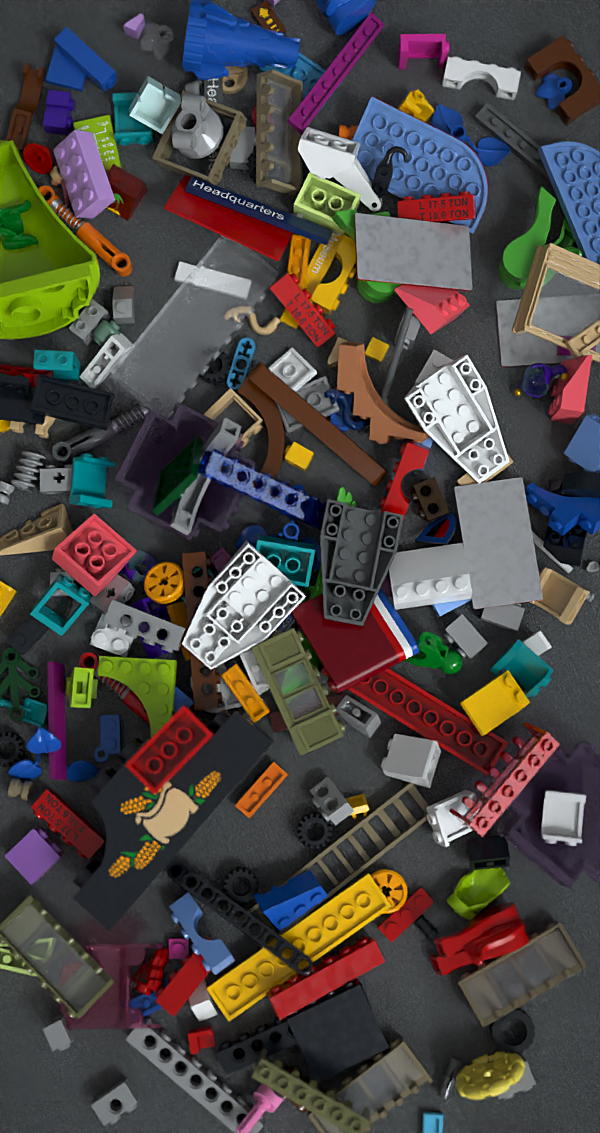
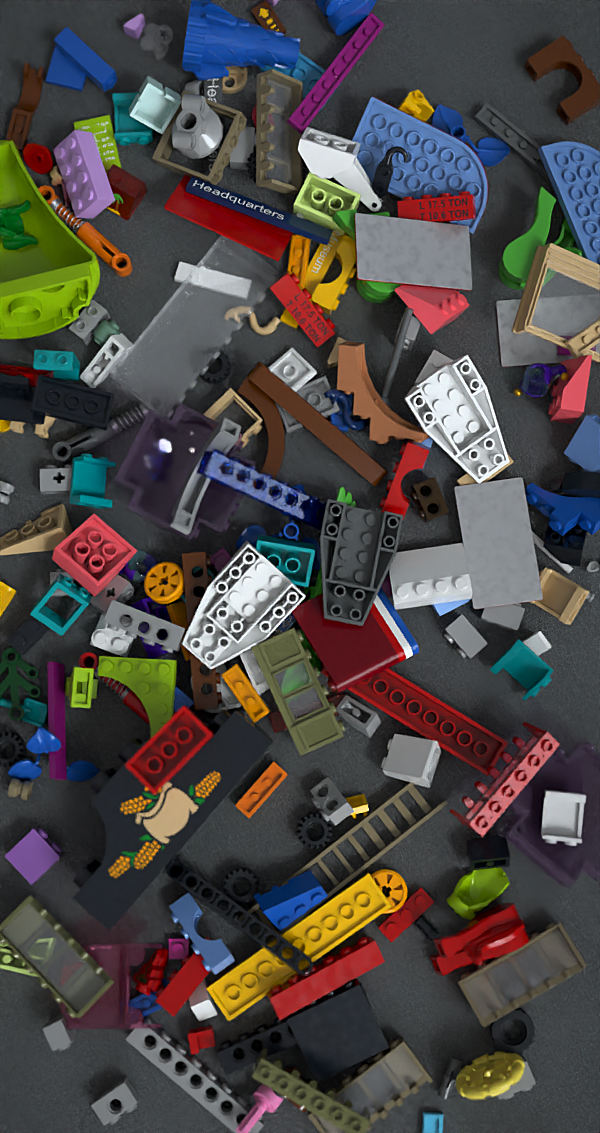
(27, 471): light grey piece -> none
(58, 112): dark purple brick -> none
(68, 823): red brick -> none
(110, 736): blue hinge -> none
(123, 305): light grey slope -> none
(178, 475): dark green plate -> none
(250, 352): dark azure beam -> none
(298, 456): yellow brick -> none
(347, 133): orange wheel -> none
(376, 350): yellow tile -> none
(422, 46): dark pink panel -> none
(435, 654): green piece -> none
(439, 531): shield -> none
(444, 824): white panel -> none
(495, 702): yellow slope -> none
(503, 80): white arch -> none
(552, 91): blue plate -> none

